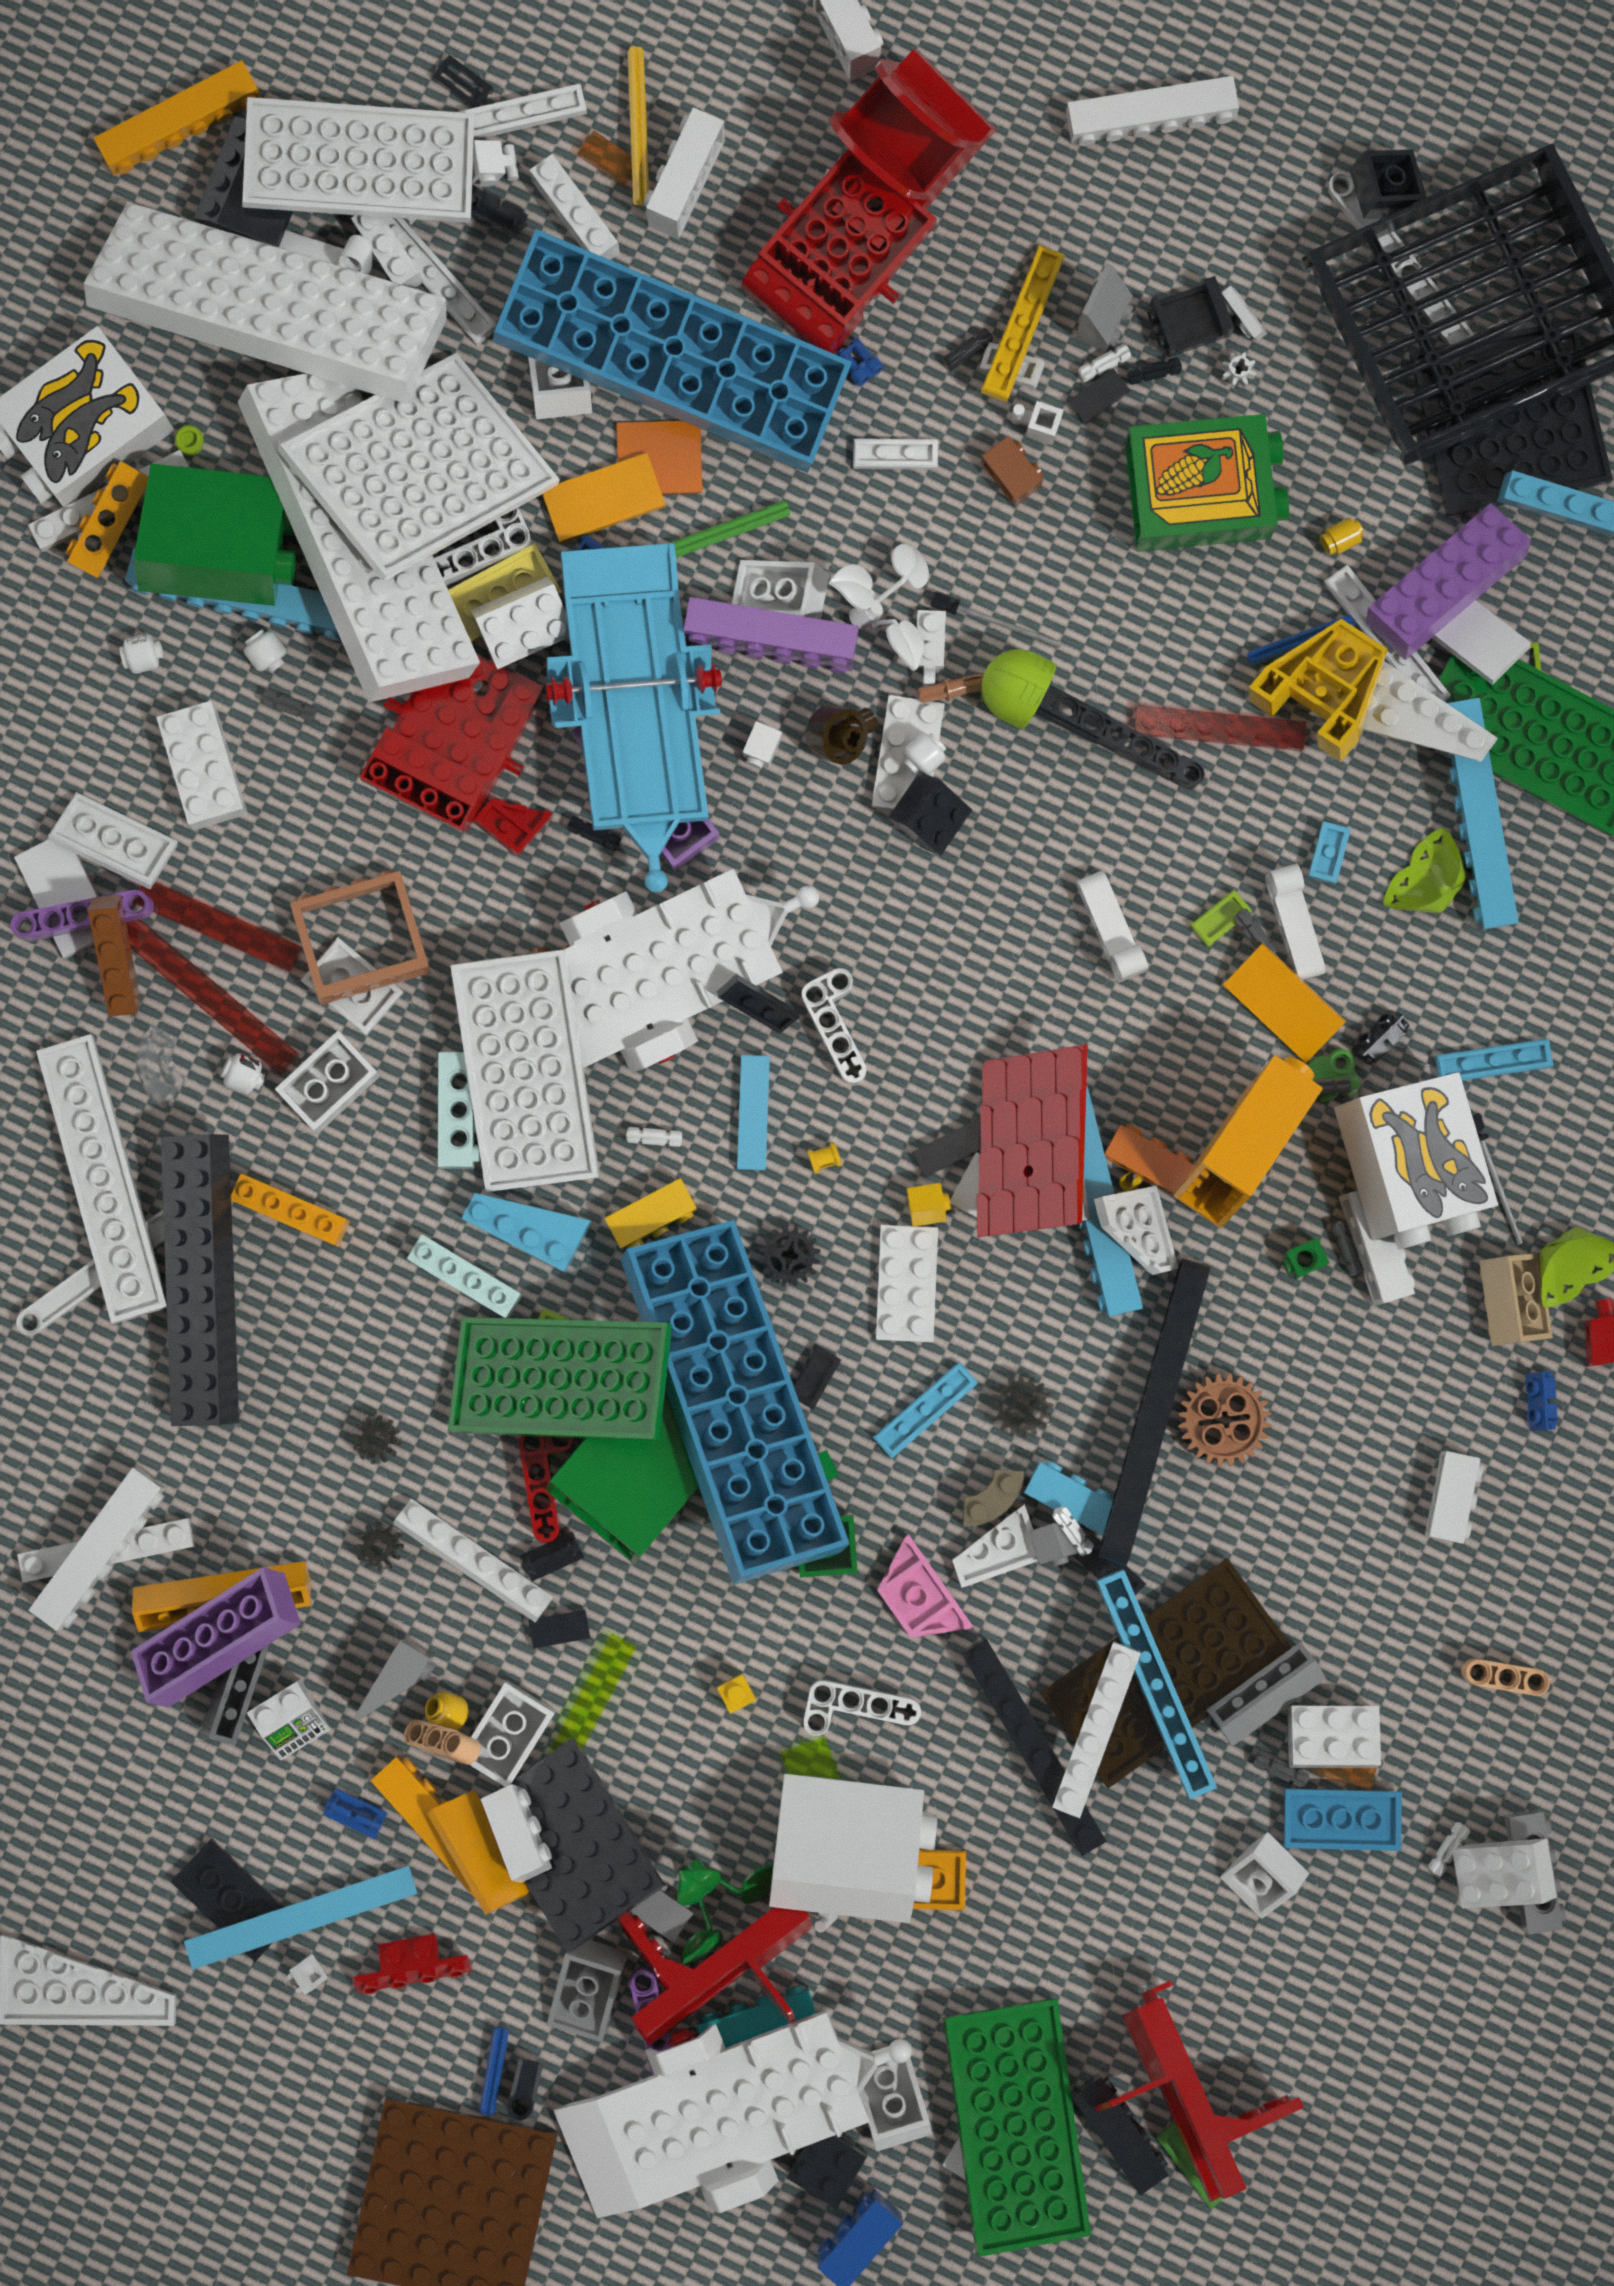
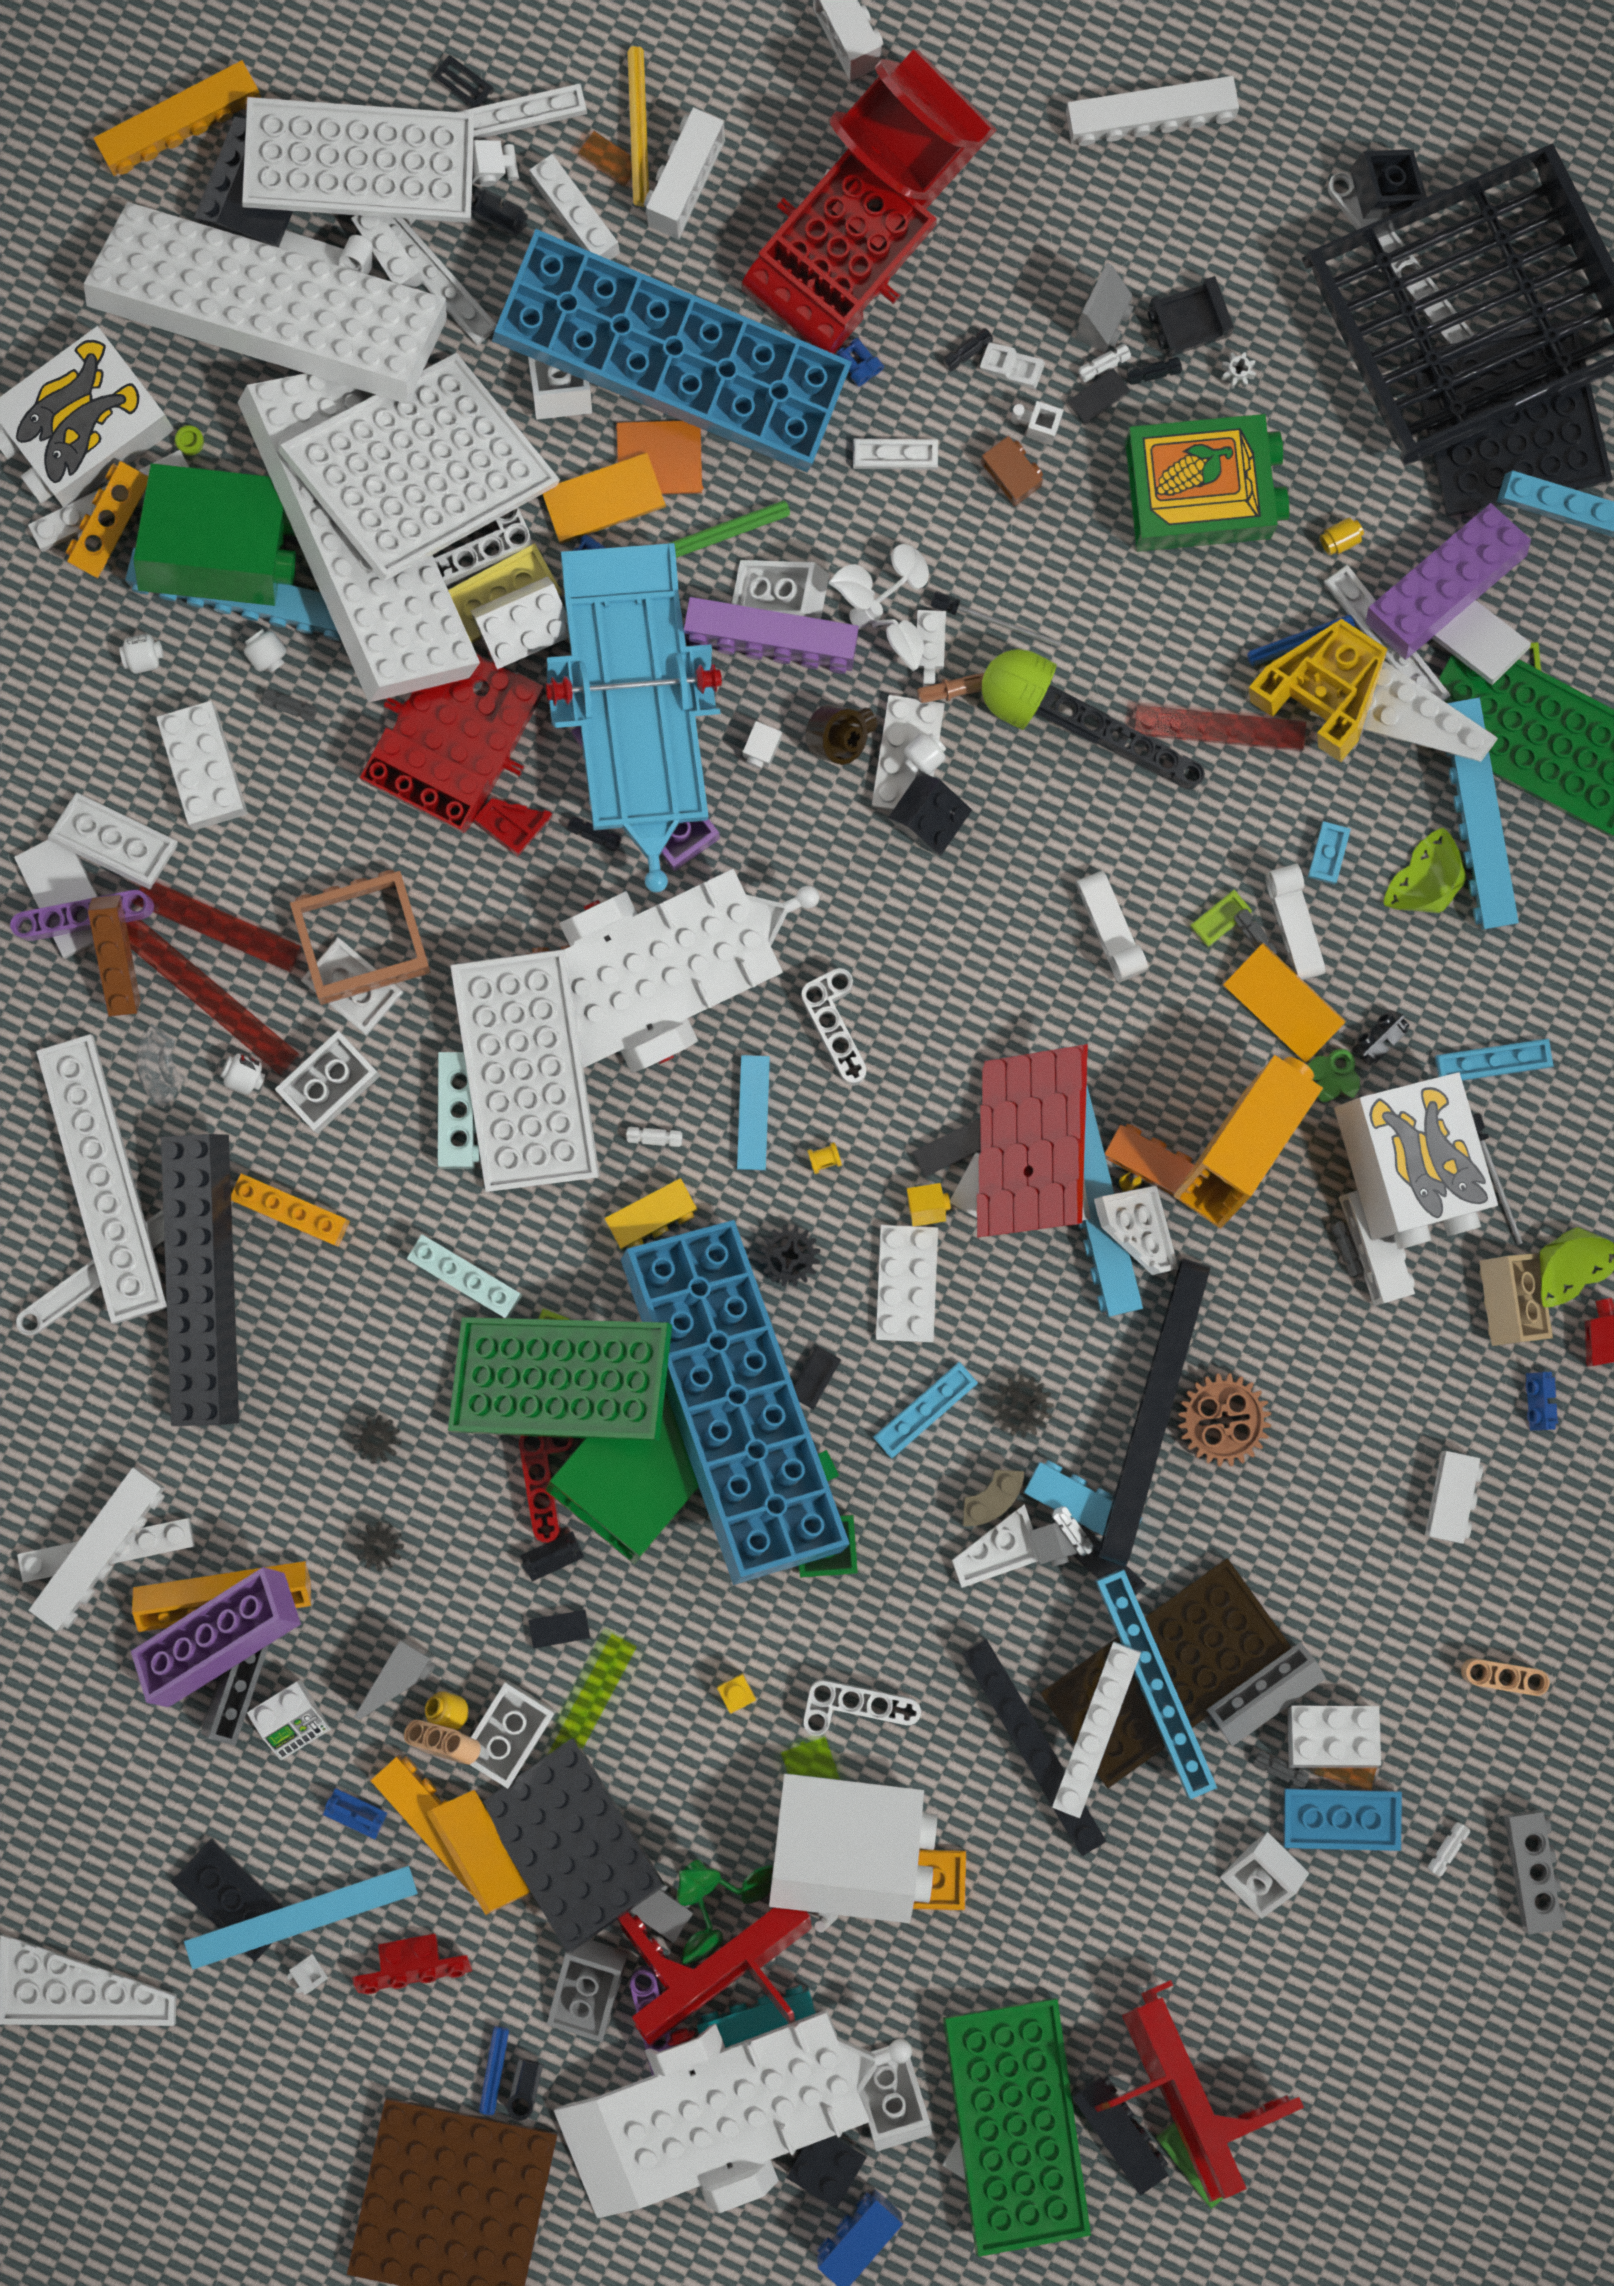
(473, 1560): white plate -> none
(517, 1833): white brick -> none
(536, 1231): medium azure wedge -> none
(758, 1004): black tile -> none
(919, 1595): bright pink wing -> none
(1022, 323): yellow tile -> none
(1249, 324): white plate -> none
(1316, 1253): green brick -> none
(1331, 1086): dark grey axle -> none
(1504, 1873): white brick -> none

